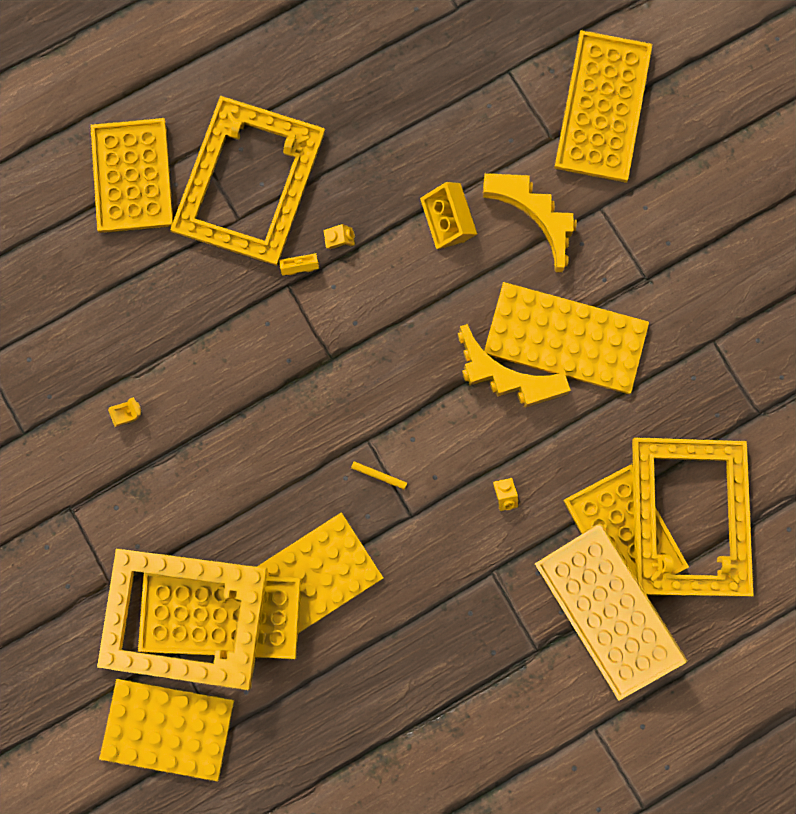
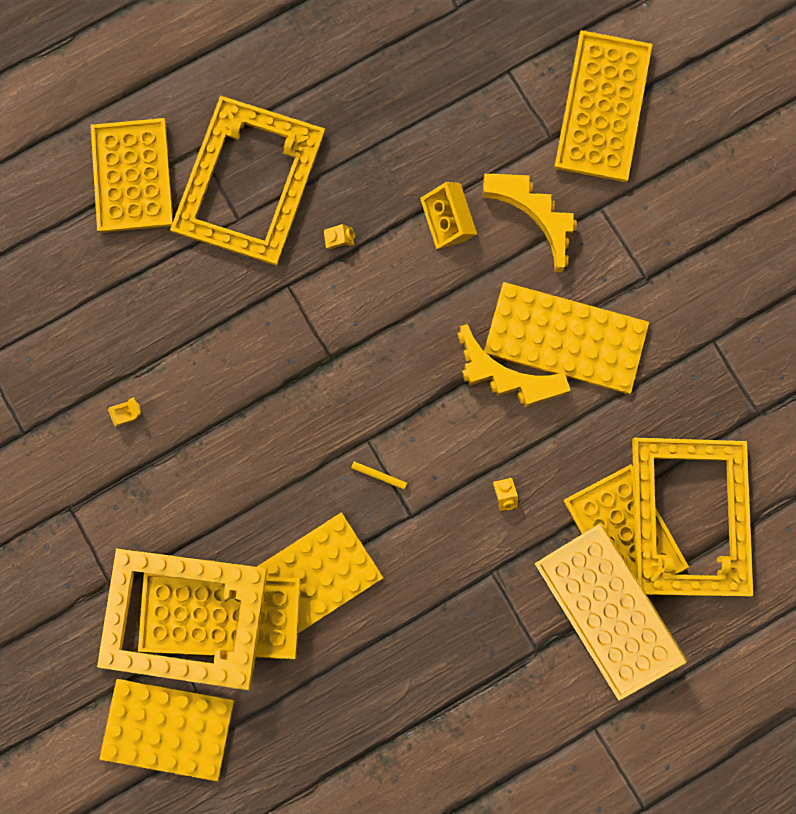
(299, 264): yellow plate -> none

